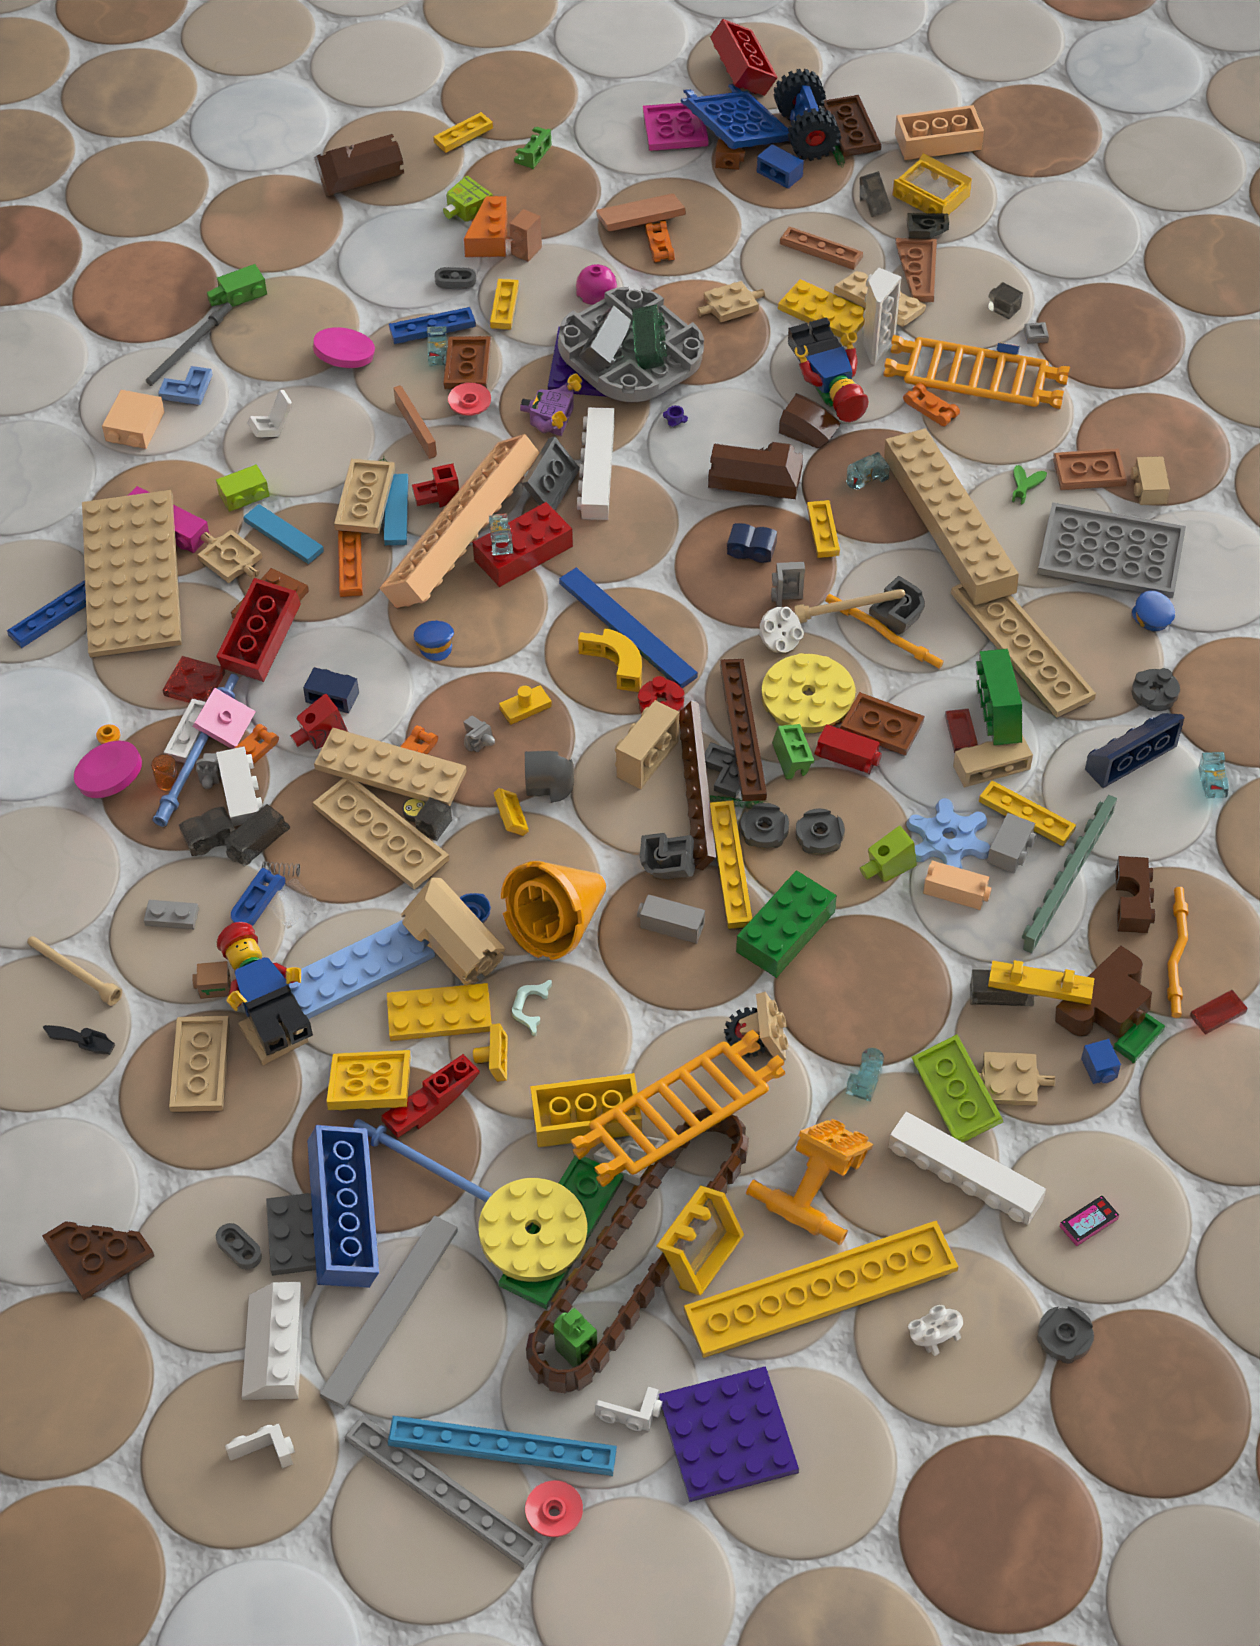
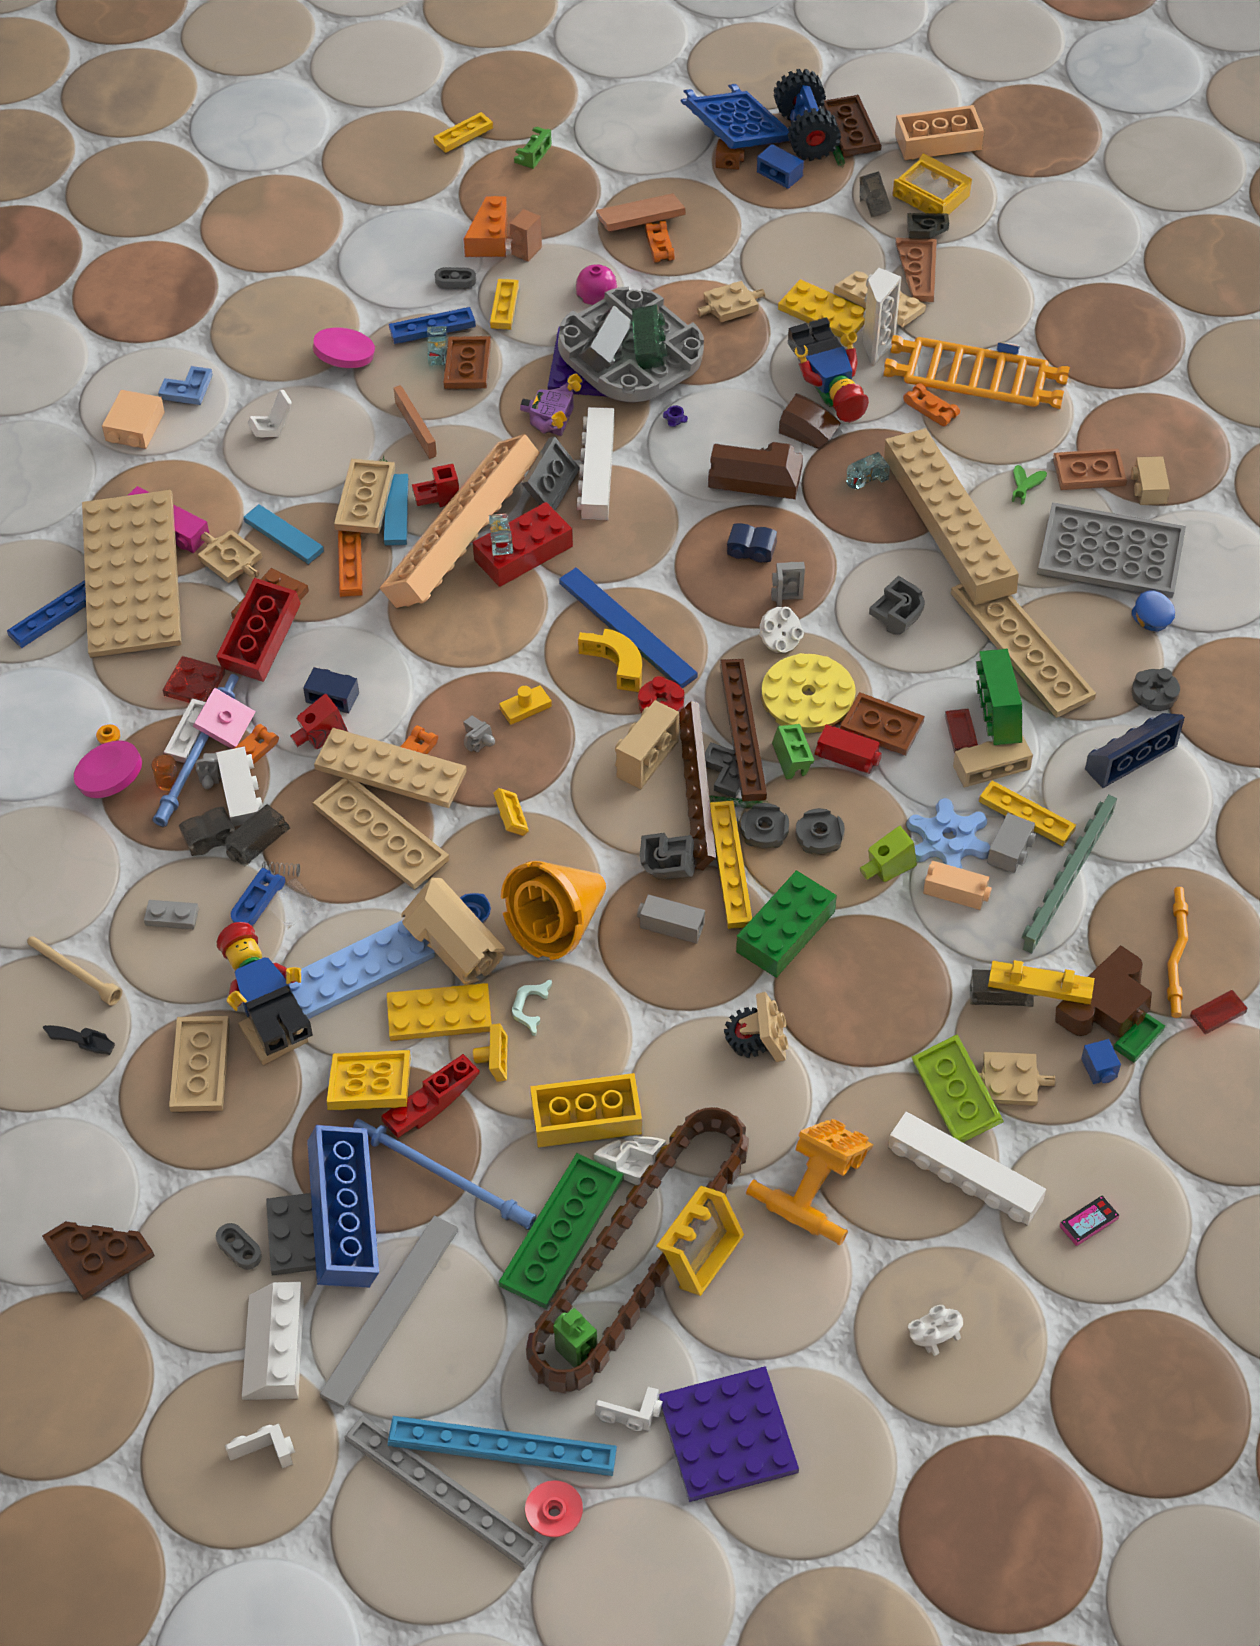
(212, 979): medium nougat brick -> none
(214, 320): dark grey bar -> none
(238, 287): bright green hinge -> none
(242, 488): lime brick -> none
(359, 165): reddish brown brick -> none
(411, 808): tile -> none
(433, 819): clear smoke brick -> none
(434, 639): blue piece -> none
(465, 199): lime torso -> none
(469, 399): coral dish -> none
(532, 1255): light yellow plate -> none
(548, 775): dark grey brick -> none
(623, 1162): light orange bar -> none
(673, 127): dark pink plate -> none
(743, 57): red brick -> none
(805, 612): tan piece -> none
(820, 1289): yellow plate -> none
(821, 248): nougat tile -> none
(823, 529): yellow plate -> none
(870, 1070): clear light blue leg -> none
(920, 653): light orange bar -> none
(1005, 300): clear smoke brick -> none
(1036, 333): light grey tile -> none
(1063, 1348): dark grey plate -> none
(1134, 912): reddish brown arch -> none
(1213, 775): clear light blue leg -> none

